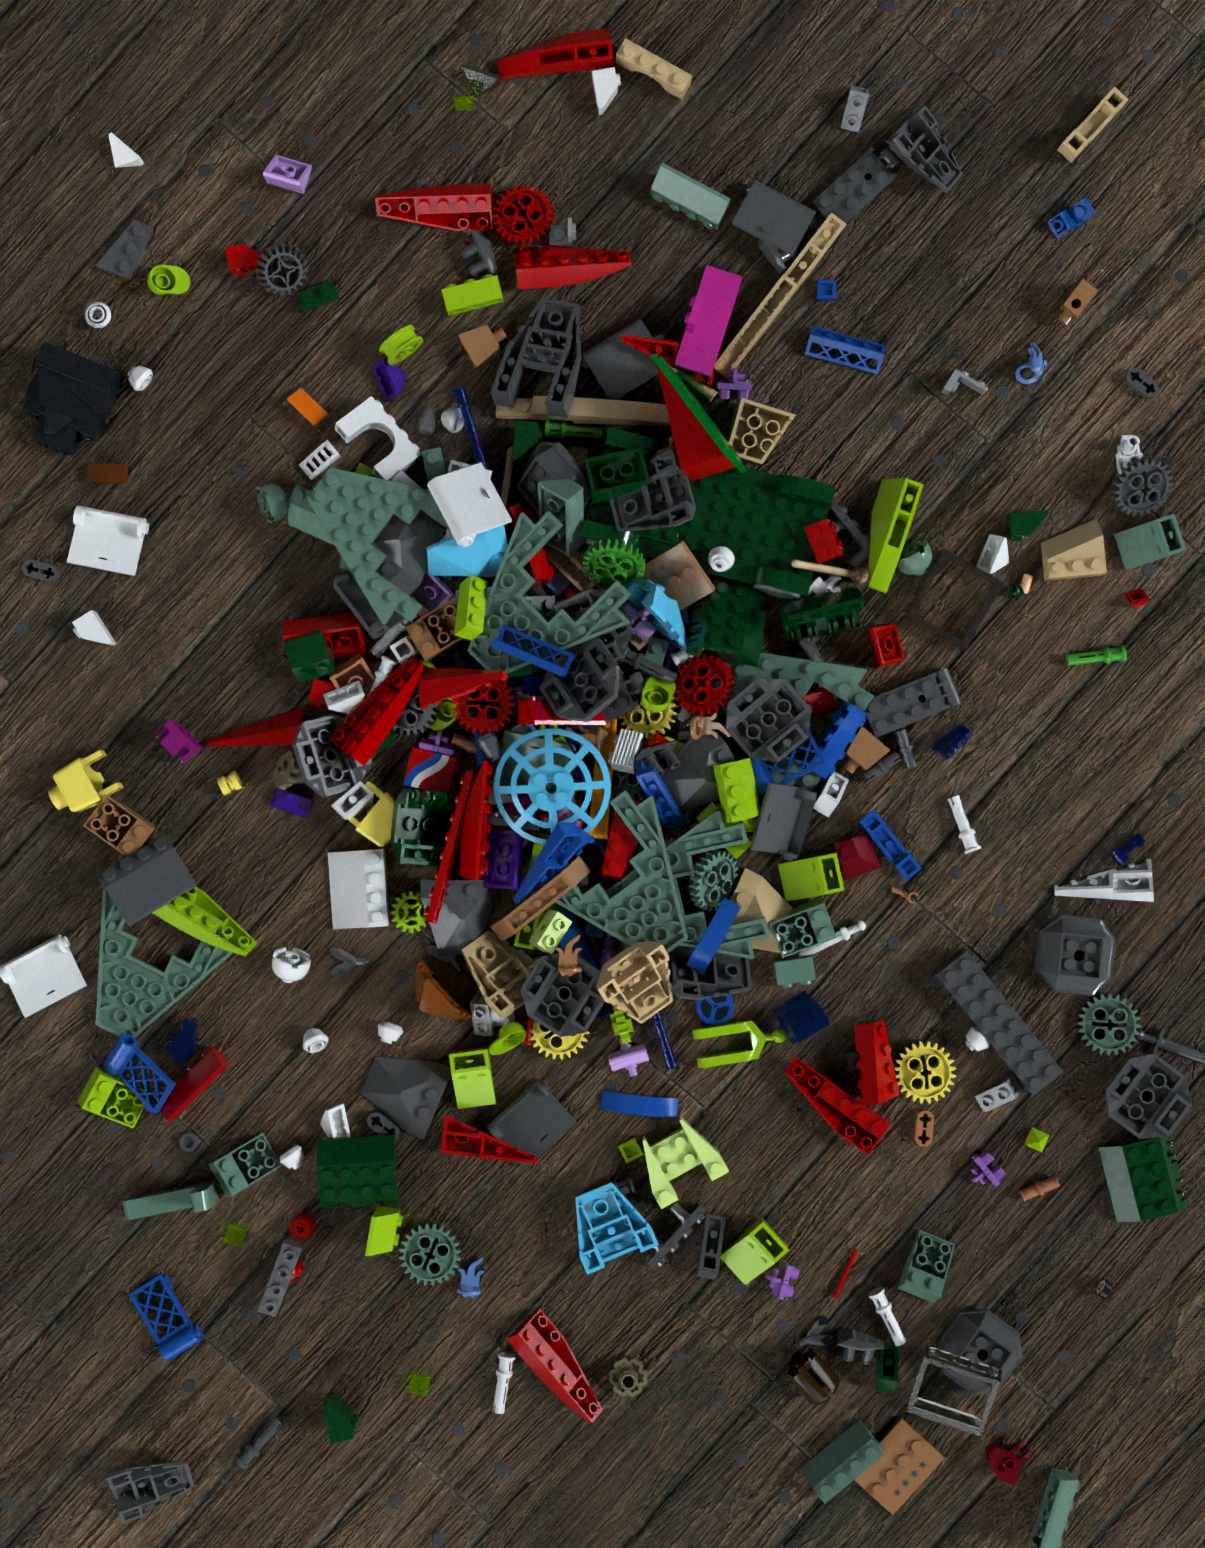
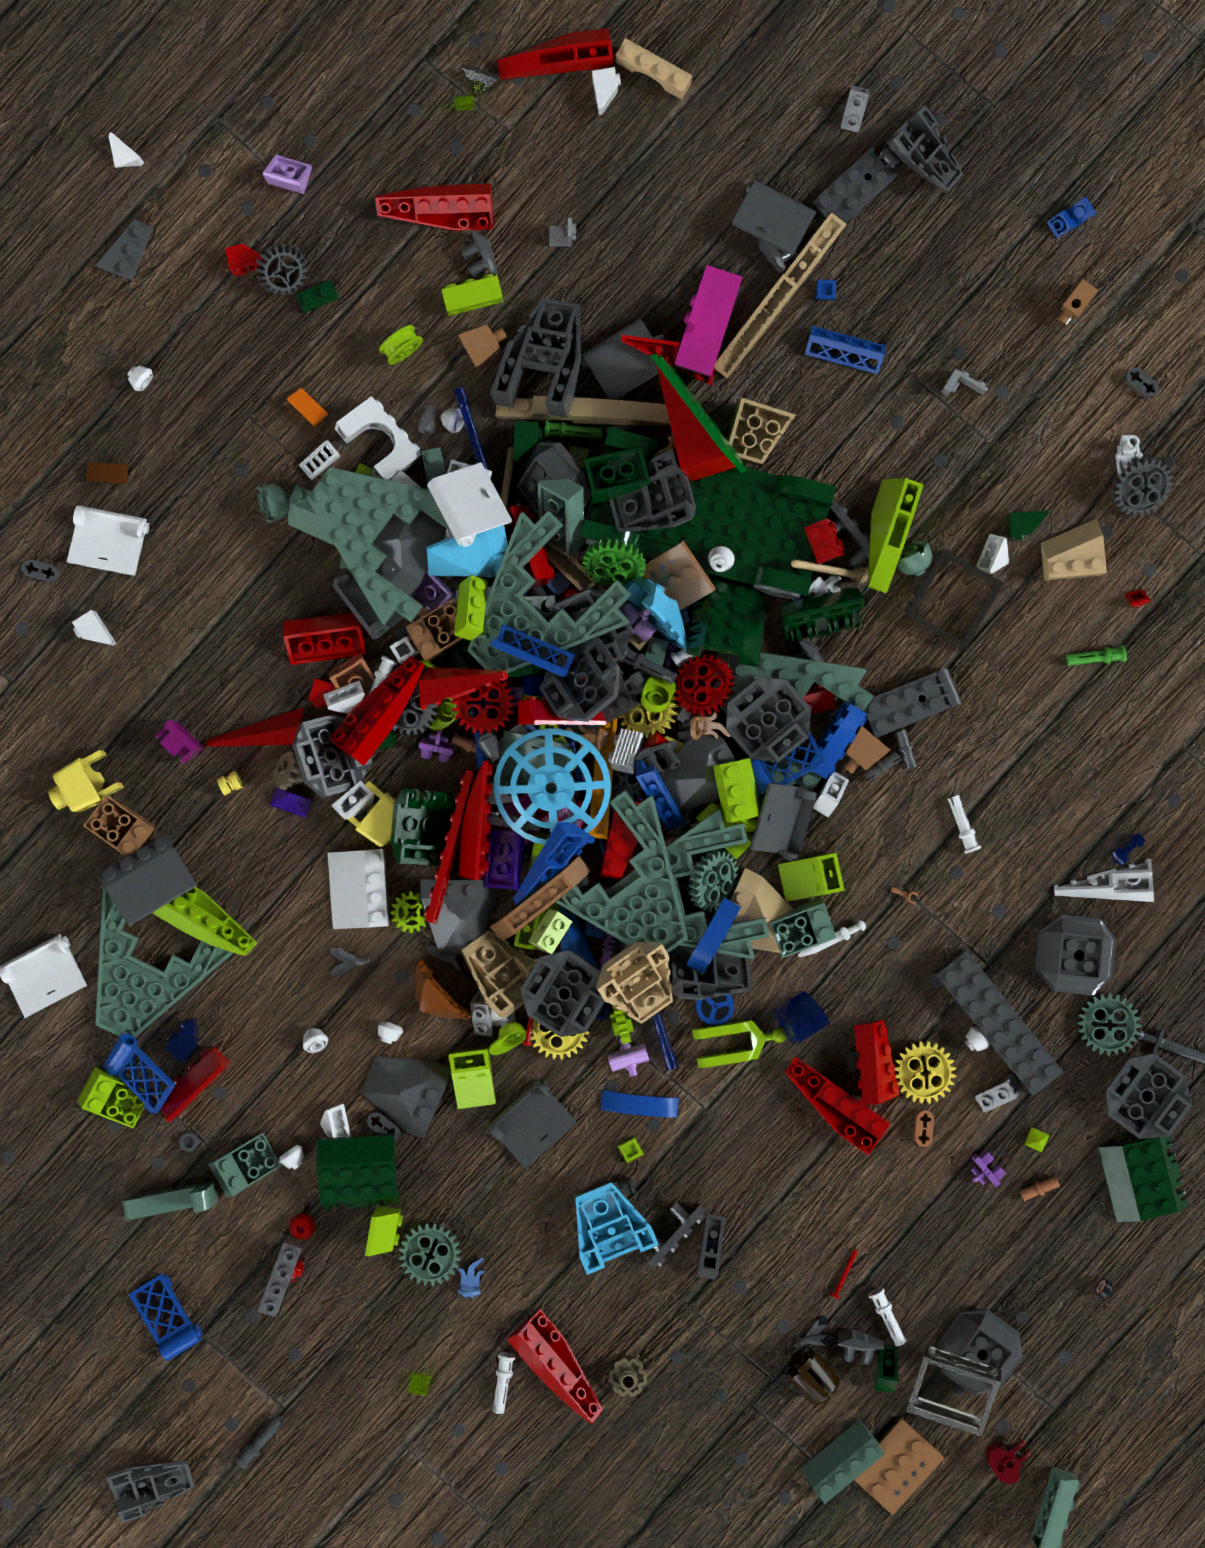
(70, 398): black panel -> none
(98, 315): white cone -> none
(168, 280): lime cap -> none
(235, 1234): clear neon green tile -> none
(290, 965): white cylinder -> none
(310, 656): dark green slope -> none
(340, 1419): dark green slope -> none
(389, 378): dark purple slope -> none
(389, 636): white pin -> none
(431, 771): panel -> none
(468, 1141): red wedge -> none
(507, 224): red gear -> none
(565, 265): red wedge -> none
(567, 961): medium nougat piece -> none
(677, 1155): yellowish green wedge -> none
(689, 196): sand green slope -> none
(703, 388): pin -> none
(742, 387): medium lavender hips -> none
(754, 1251): lime slope -> none
(780, 1279): medium lavender hips -> none
(794, 971): sand green brick -> none
(856, 856): dark red slope -> none
(885, 645): red slope -> none
(889, 845): blue slope -> none
(927, 1267): sand green slope -> none
(952, 741): clear blue slope -> none
(1023, 588): arm -> none
(1035, 364): medium blue piece -> none
(1093, 124): tan arch -> none
(1150, 542): sand green slope -> none

